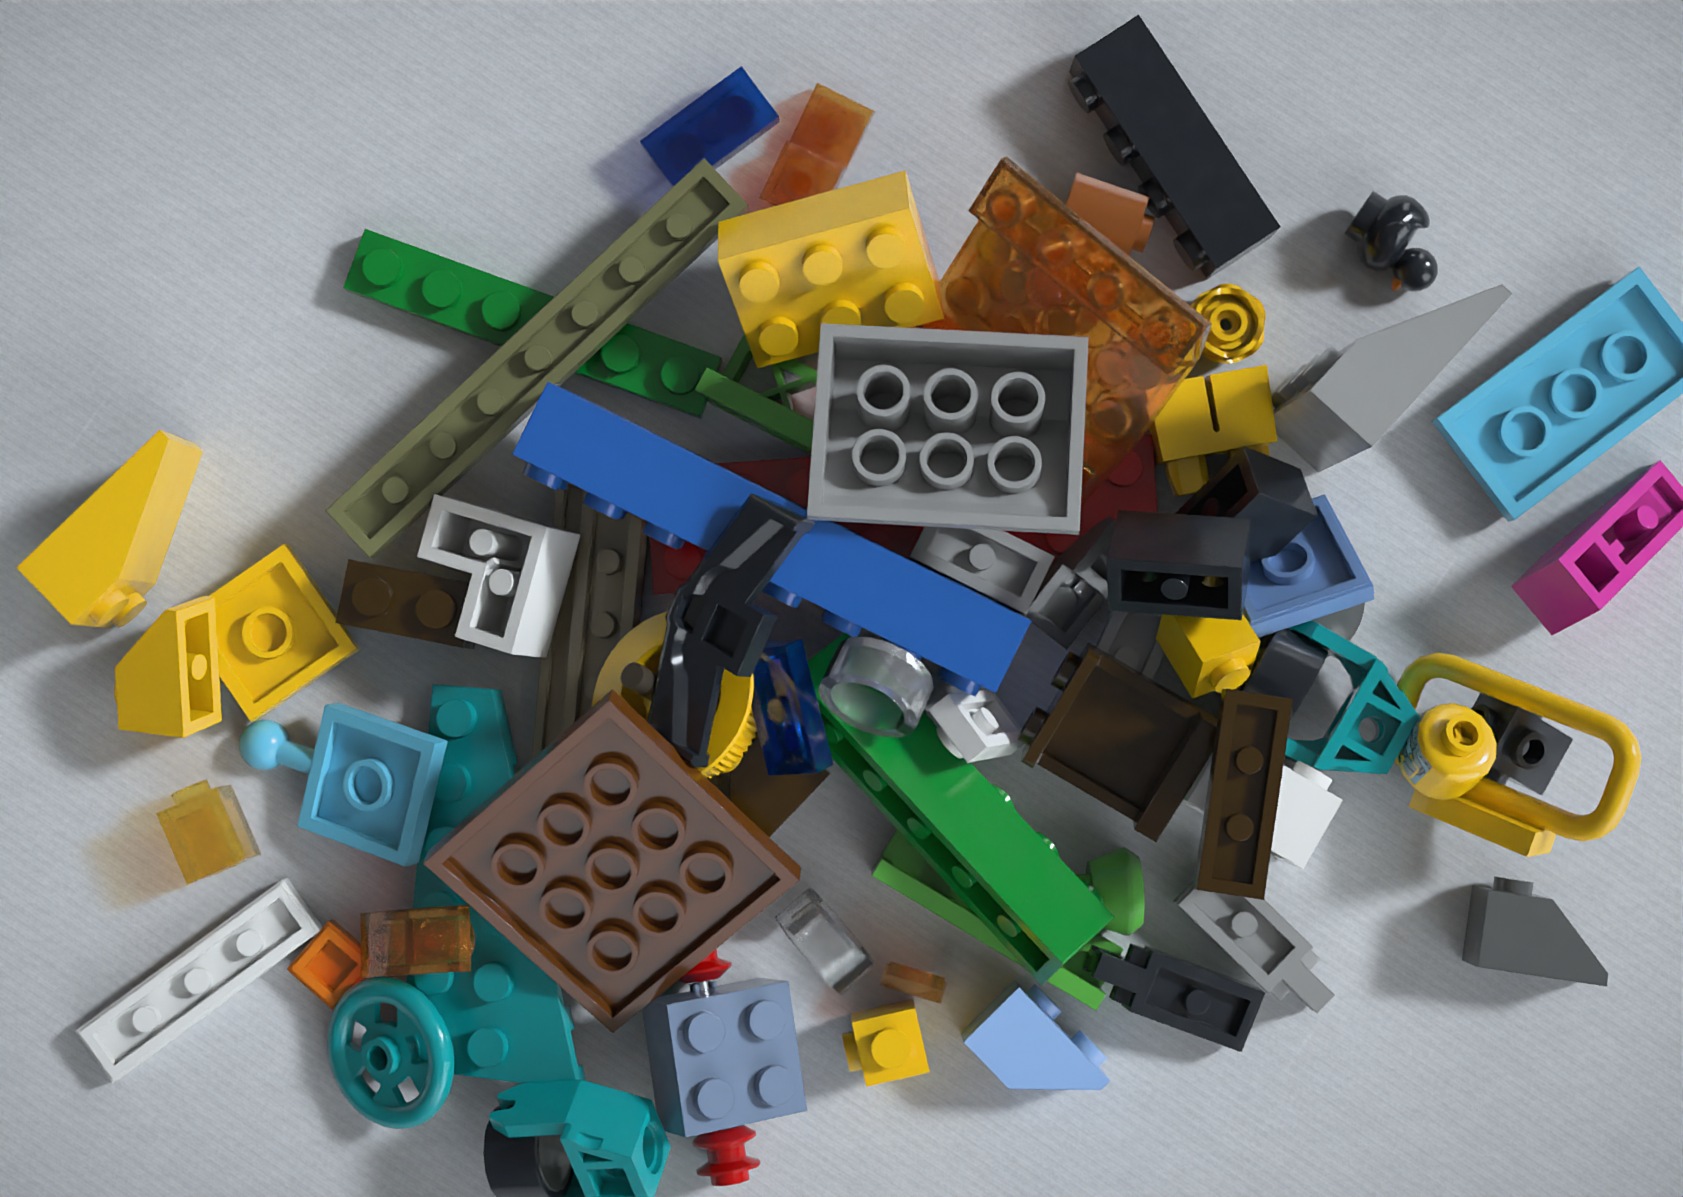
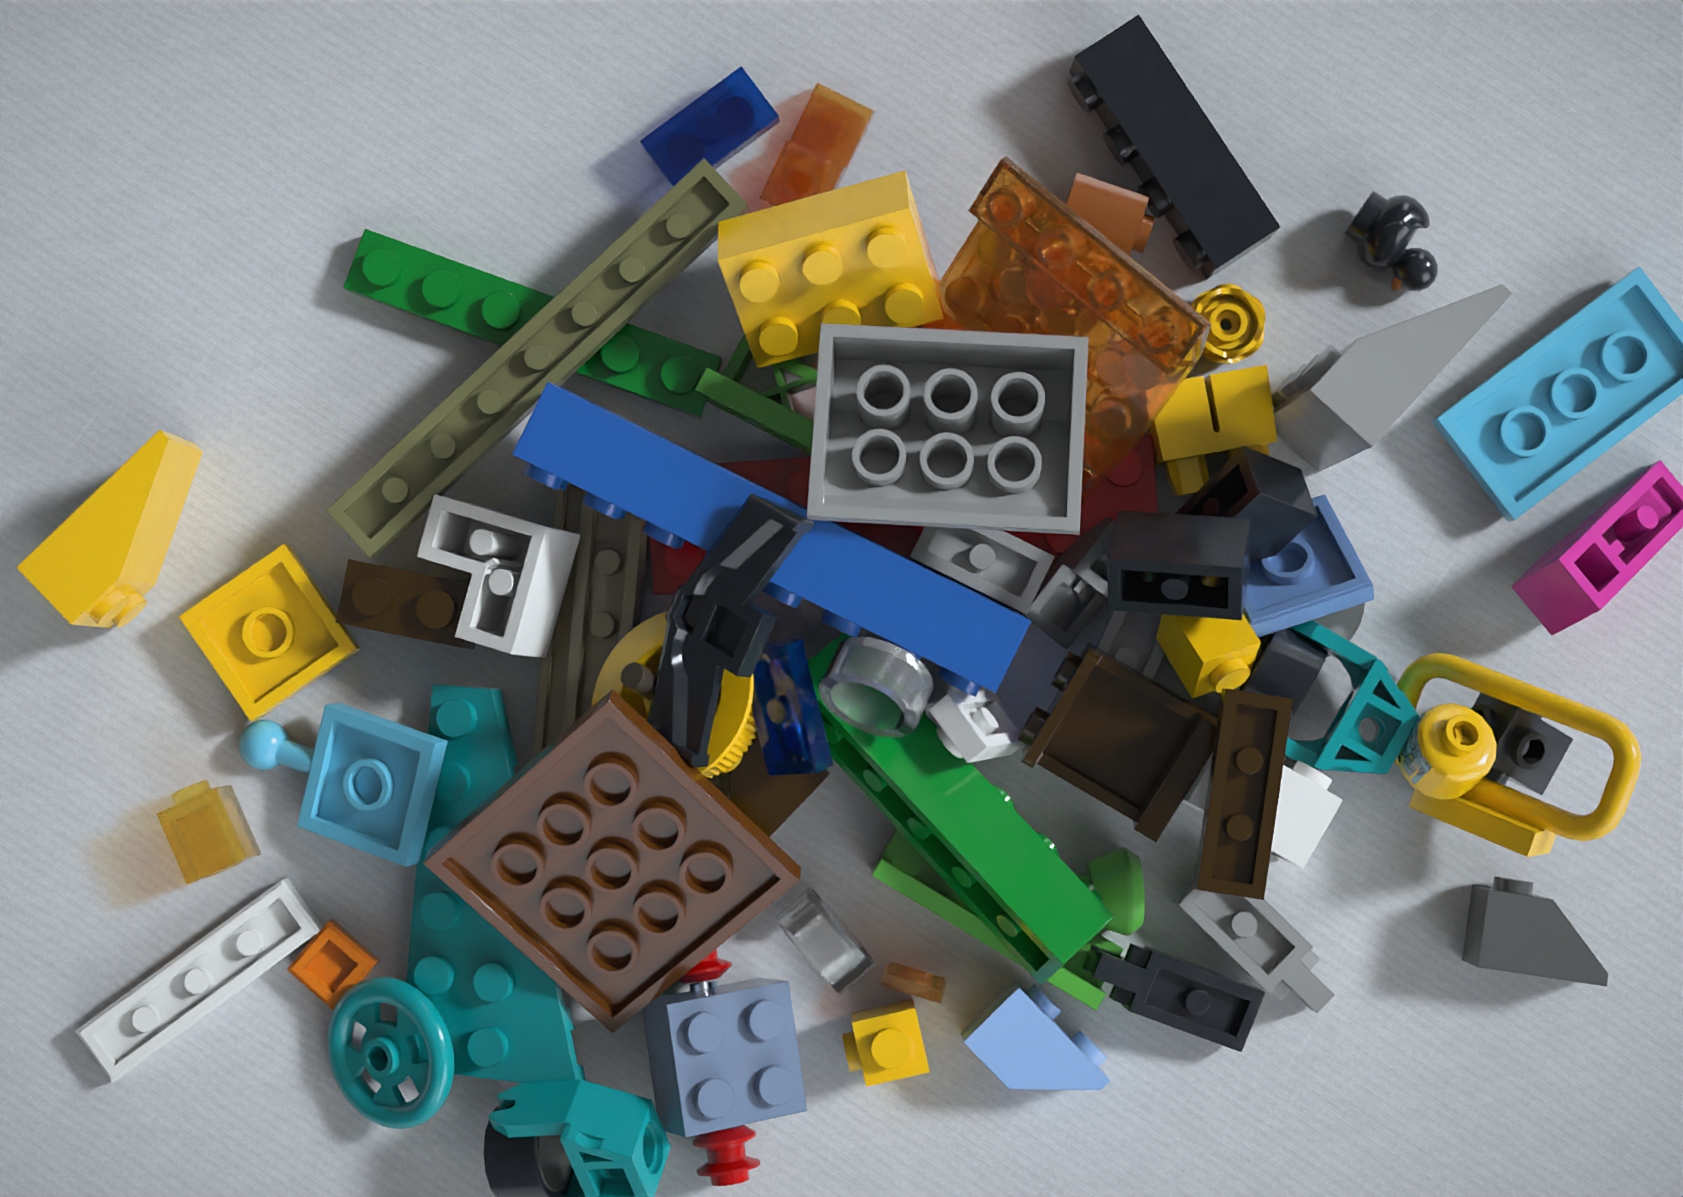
(172, 674): yellow slope -> none
(416, 941): clear orange slope -> none

